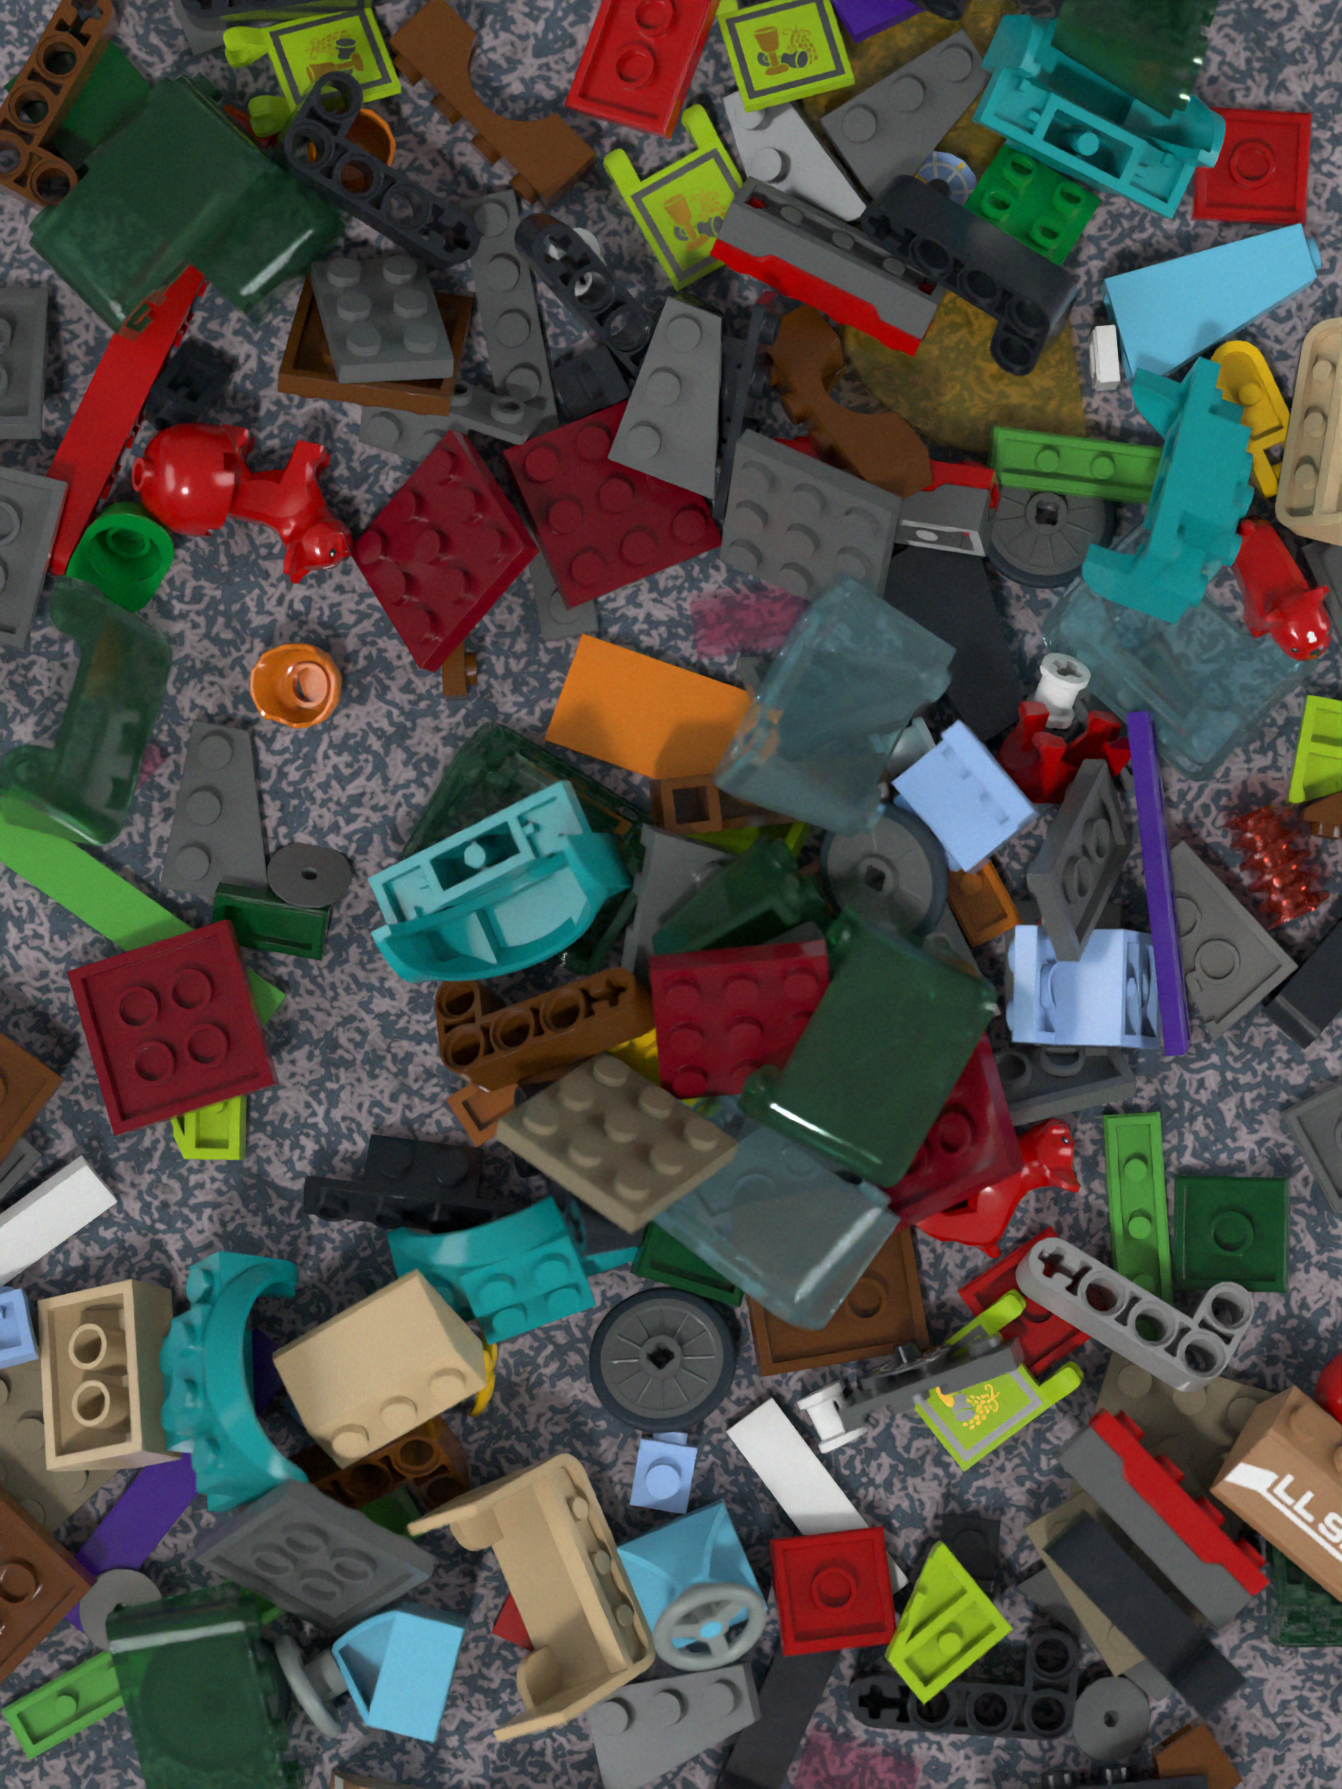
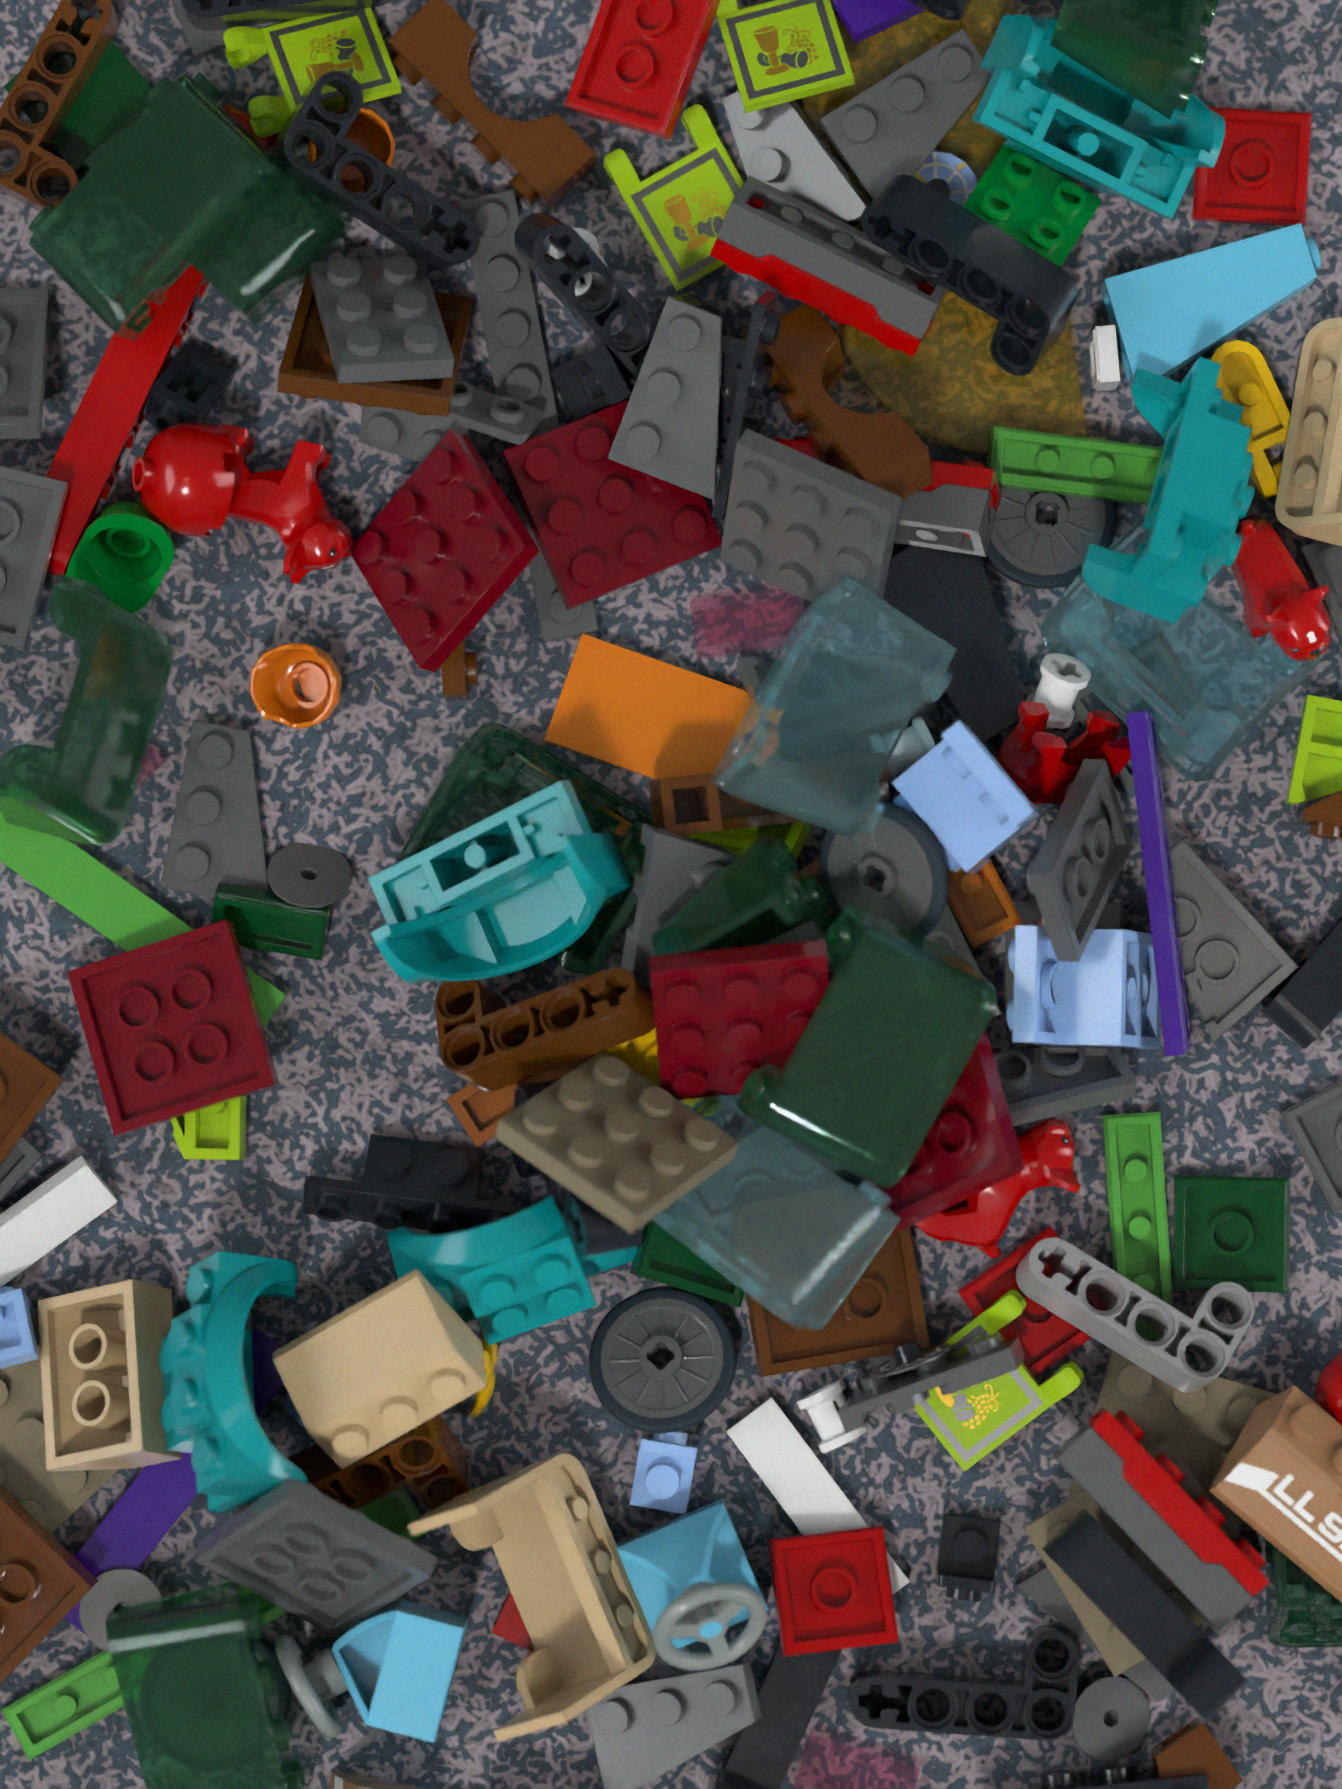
(943, 1626): lime wing -> none
(1276, 863): clear red piece -> none

